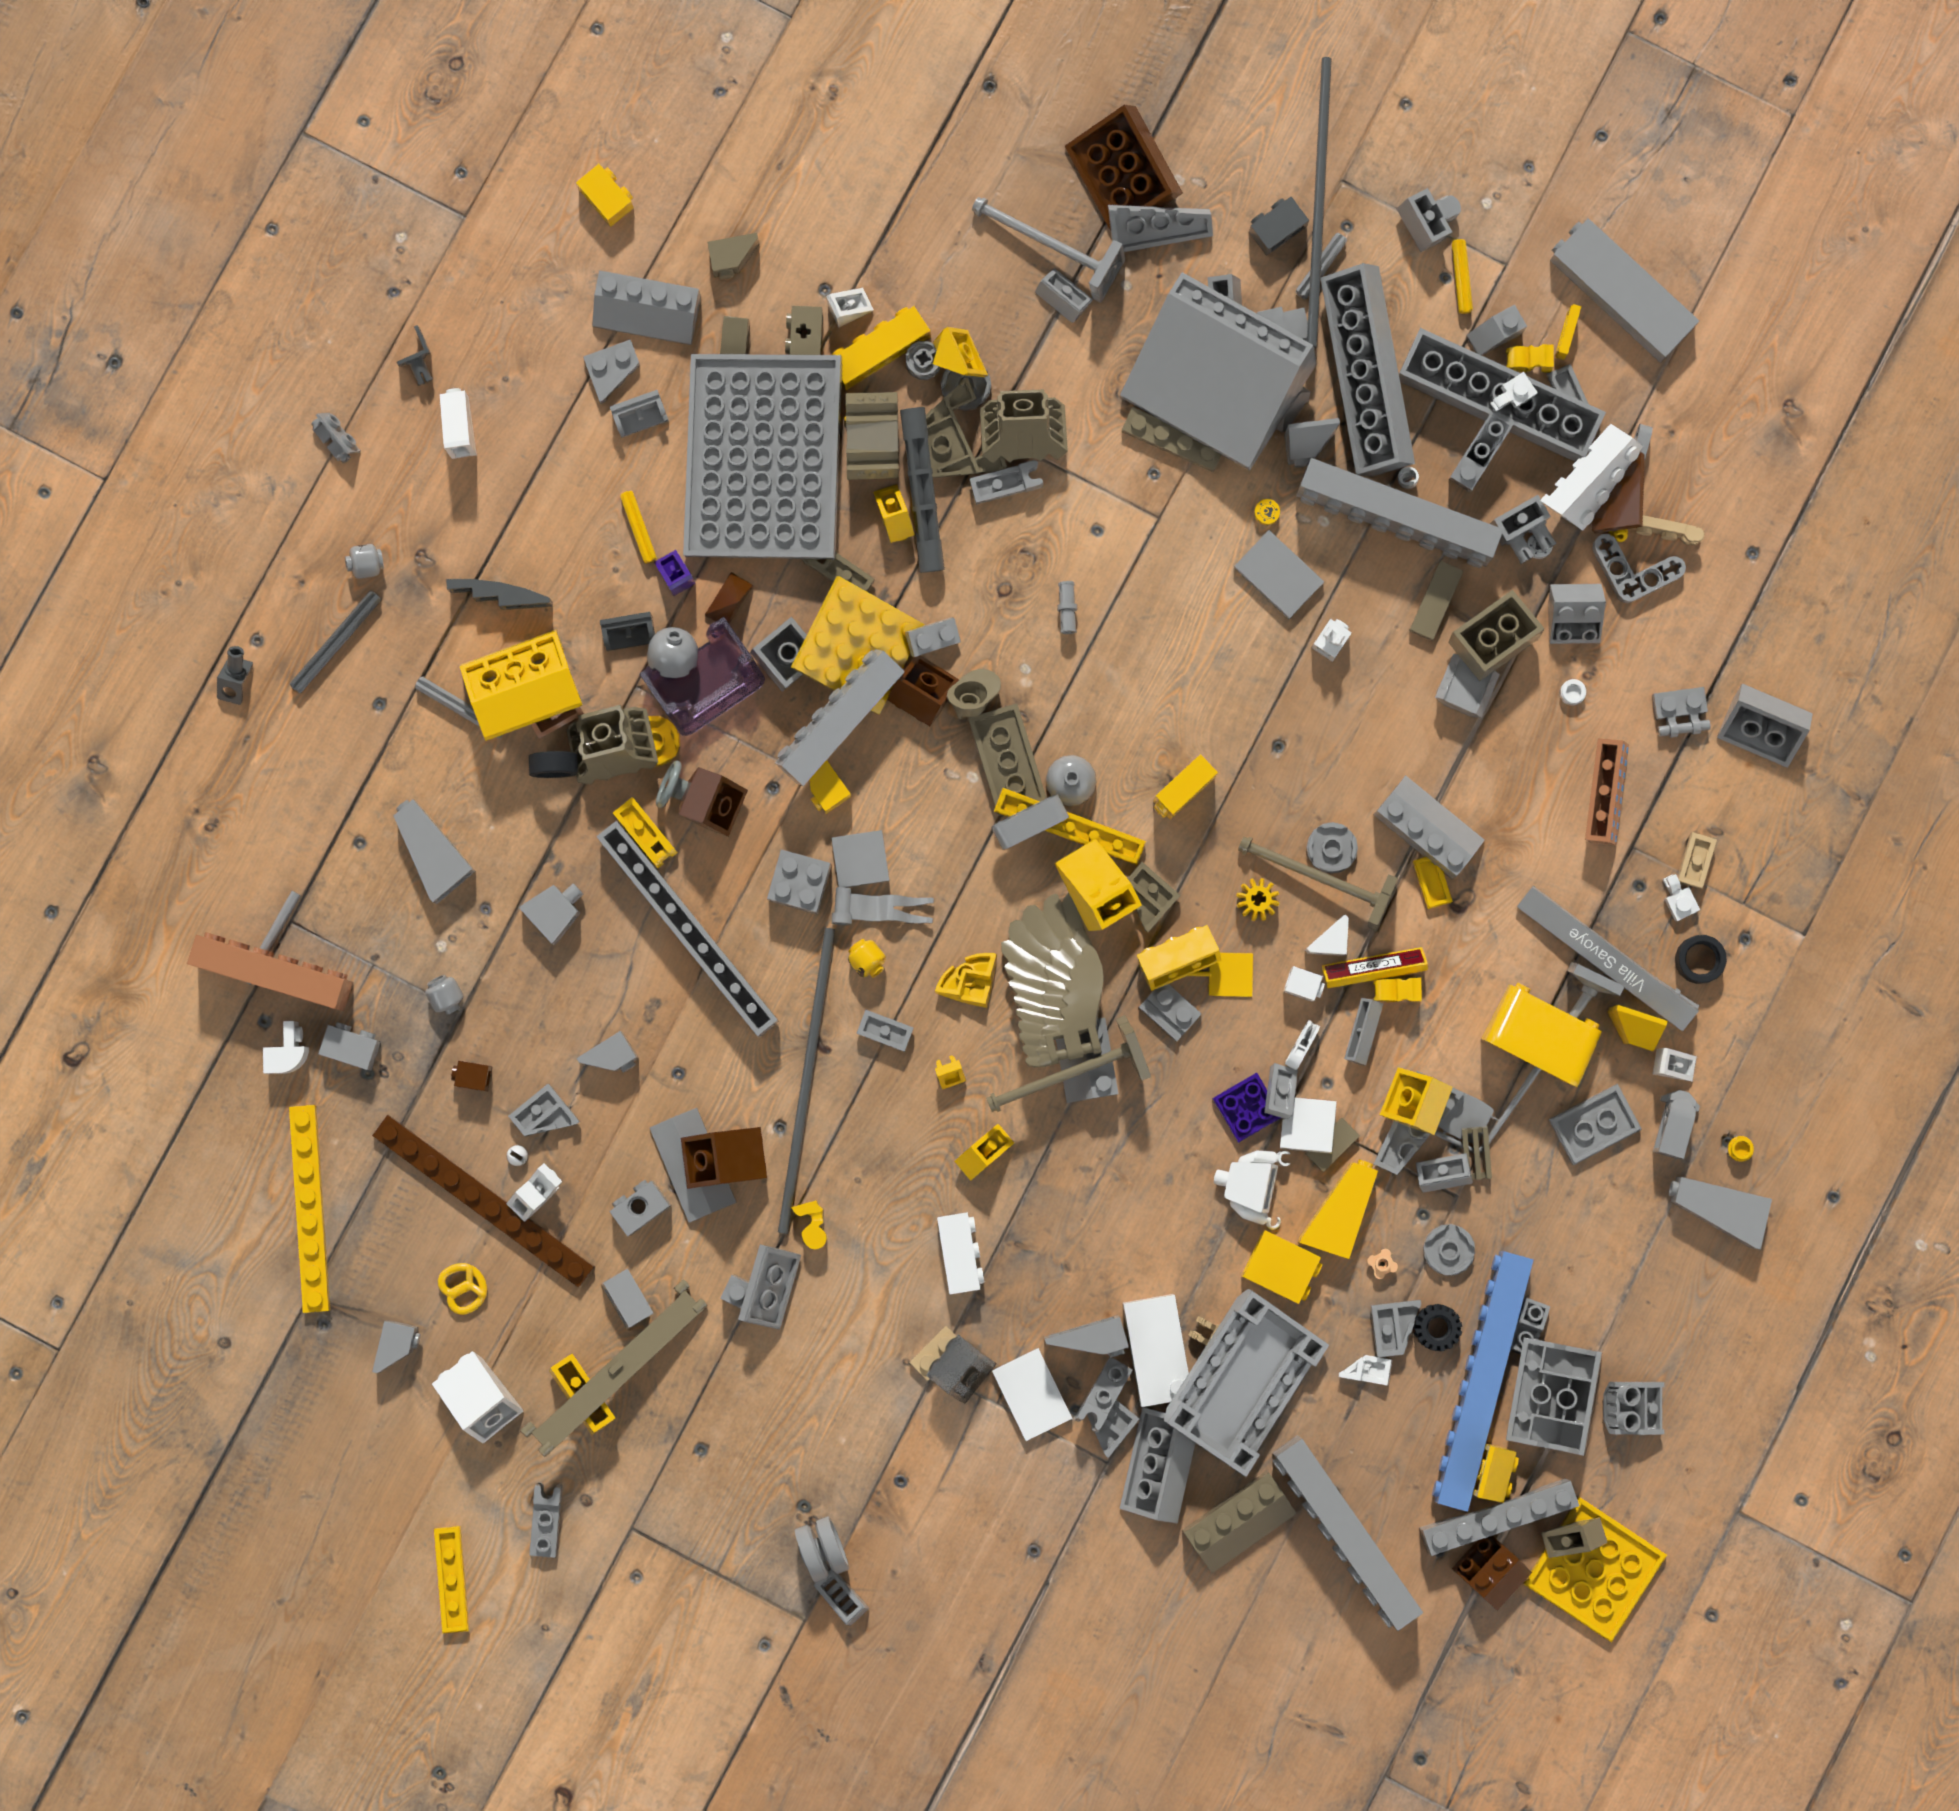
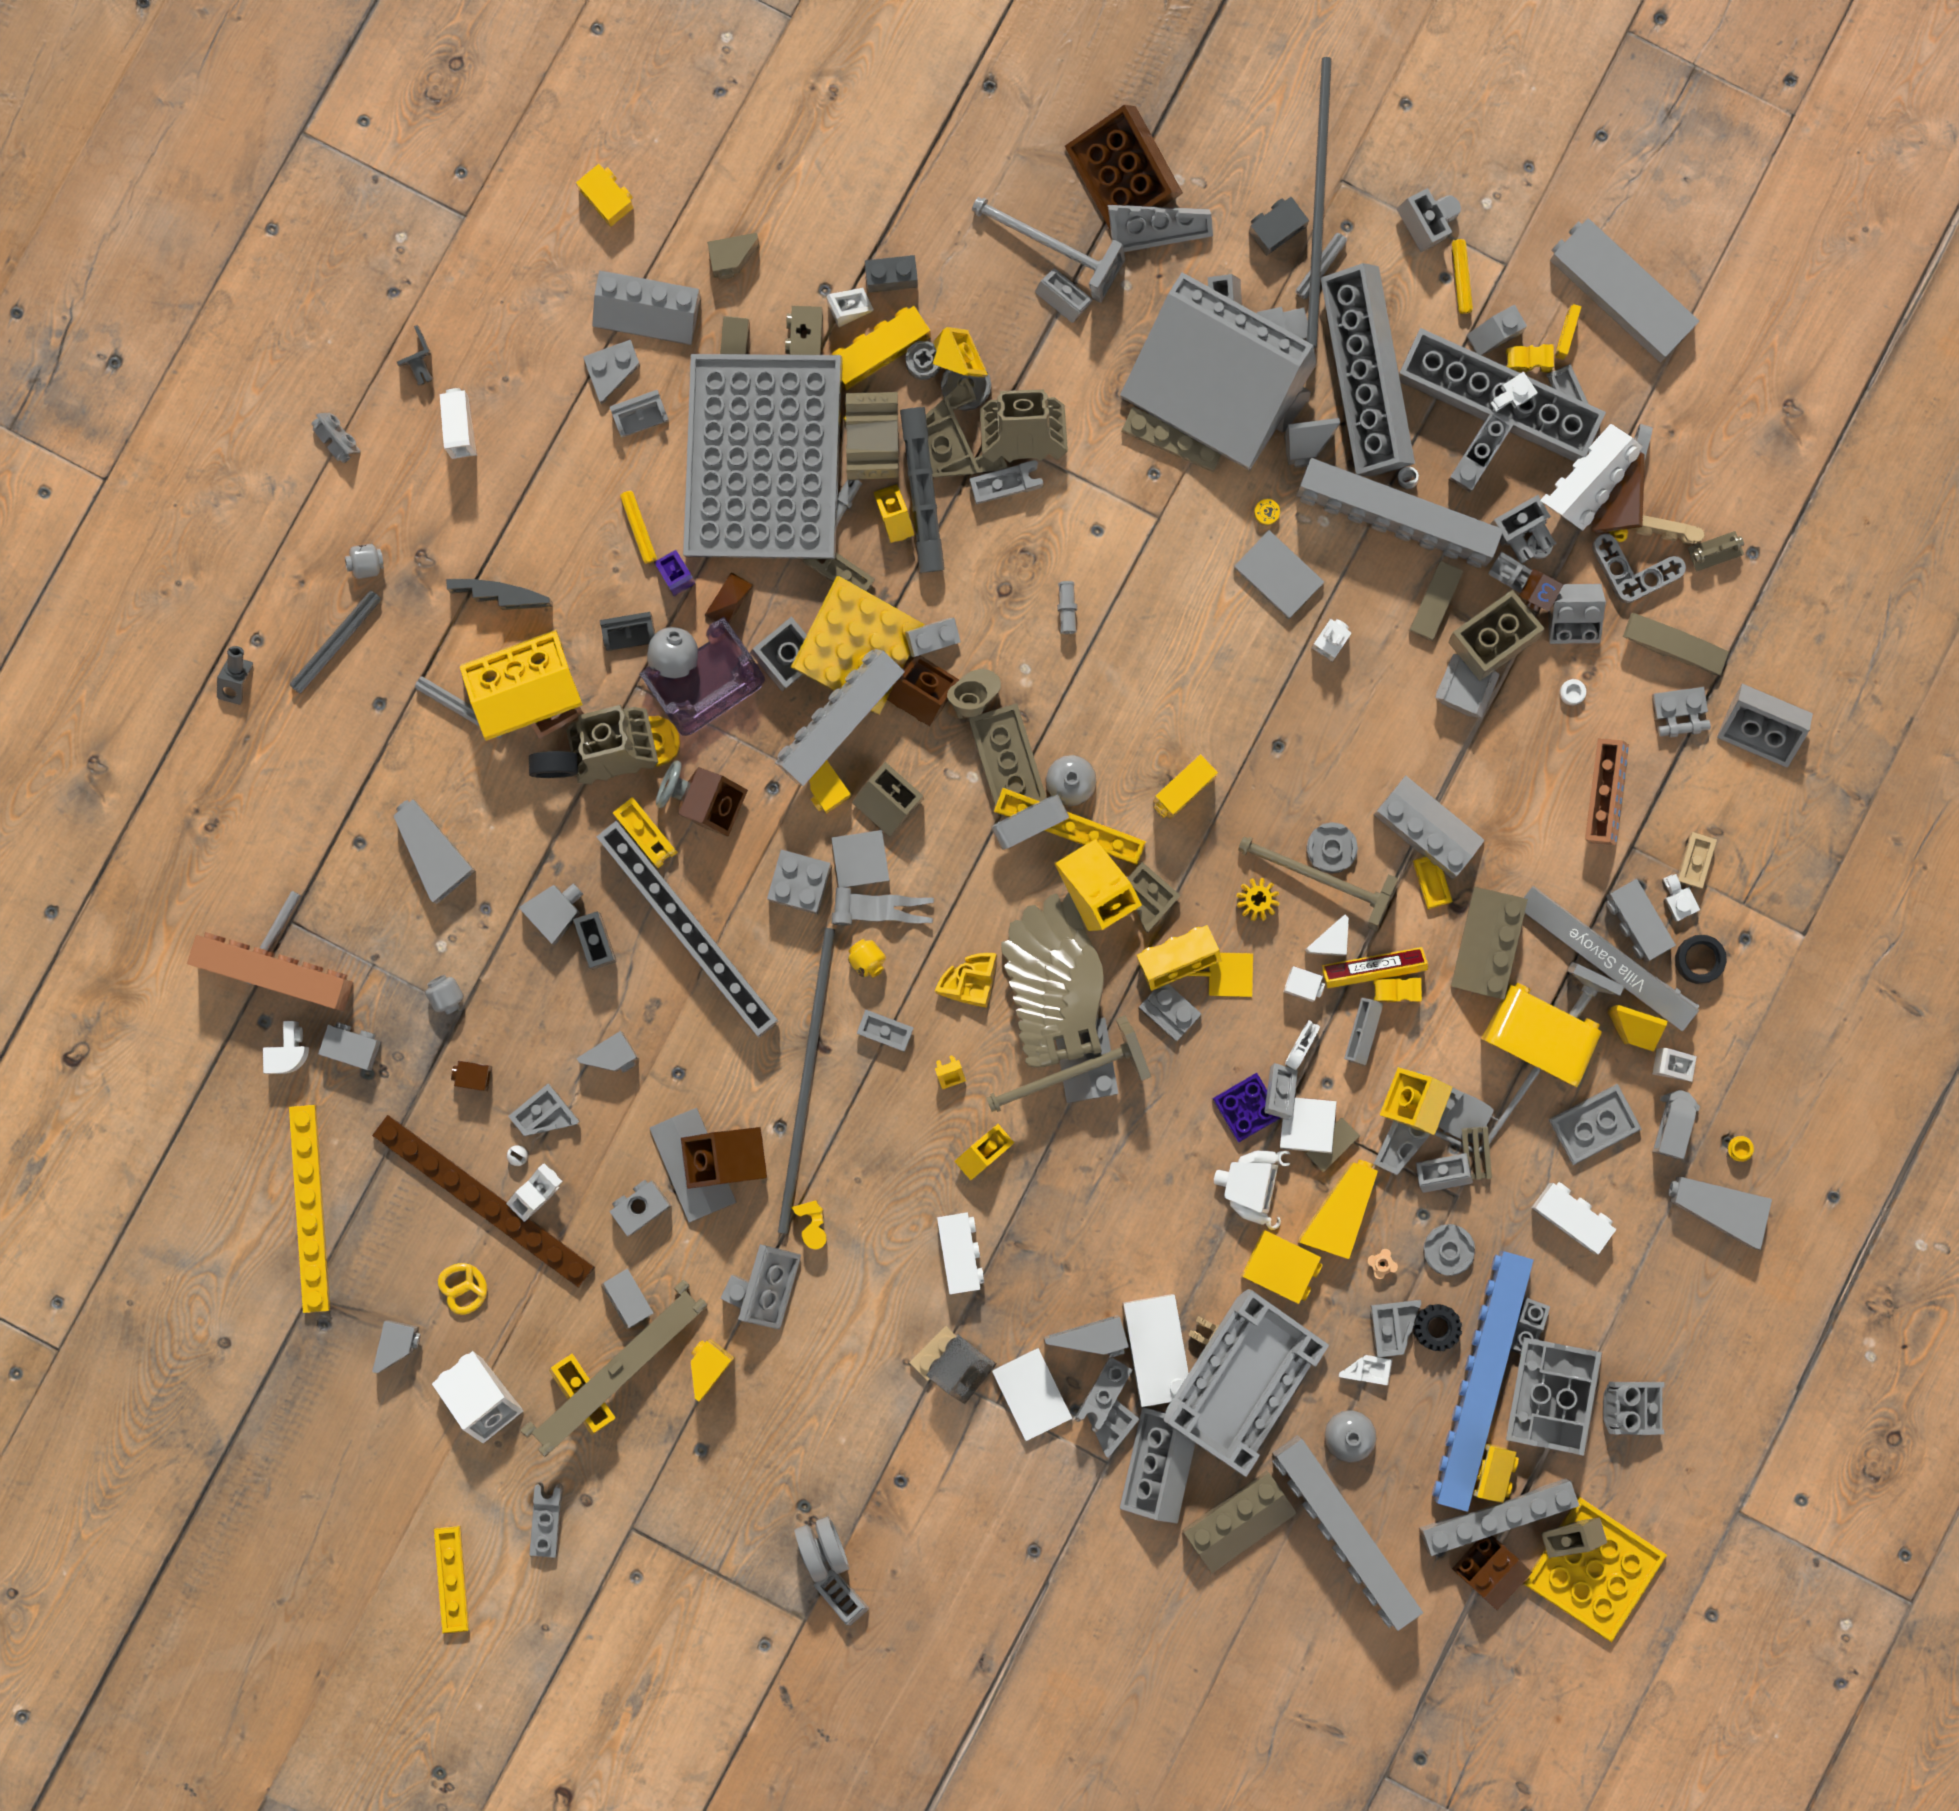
(595, 940): none -> dark grey brick
(707, 1366): none -> yellow slope
(846, 496): none -> light grey pin
(887, 799): none -> dark tan slope
(891, 274): none -> dark grey brick
(1350, 1436): none -> light grey cylinder
(1489, 942): none -> dark tan slope
(1510, 572): none -> light grey hips
(1540, 591): none -> reddish brown brick
(1574, 1217): none -> white brick
(1639, 921): none -> light grey brick
(1675, 643): none -> dark tan slope
(1716, 551): none -> dark tan hinge

